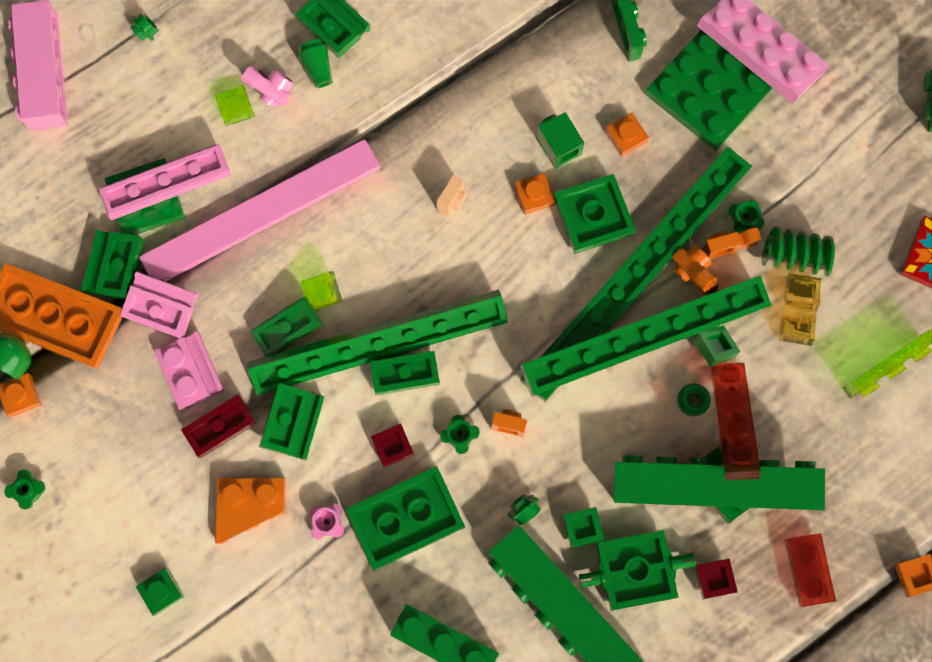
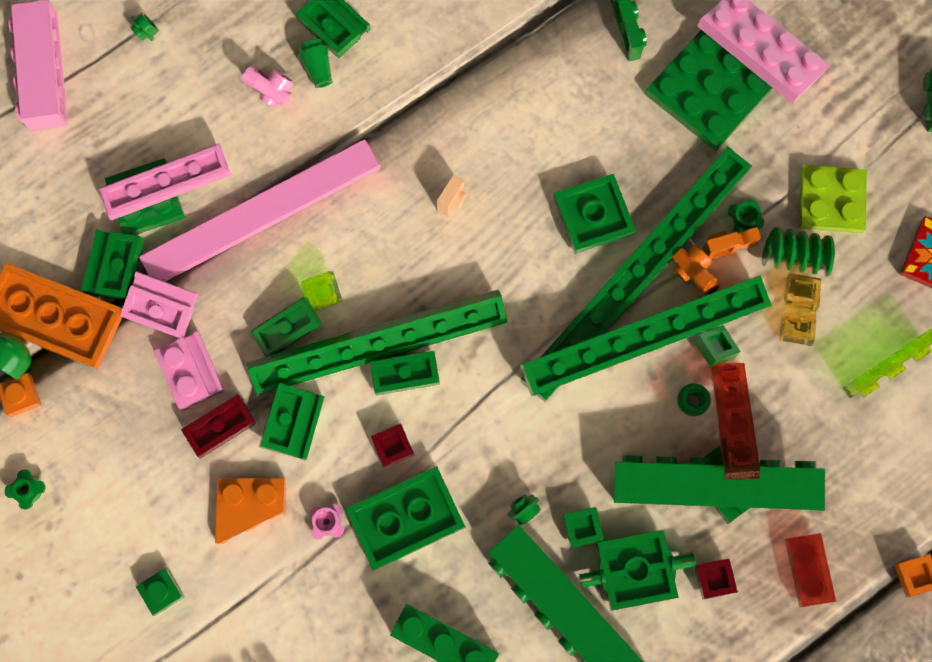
(234, 105): clear neon green plate -> none
(460, 443): green plate -> none
(509, 423): orange plate -> none
(534, 193): orange plate -> none
(559, 139): green brick -> none
(626, 134): orange plate -> none
(832, 199): none -> lime plate

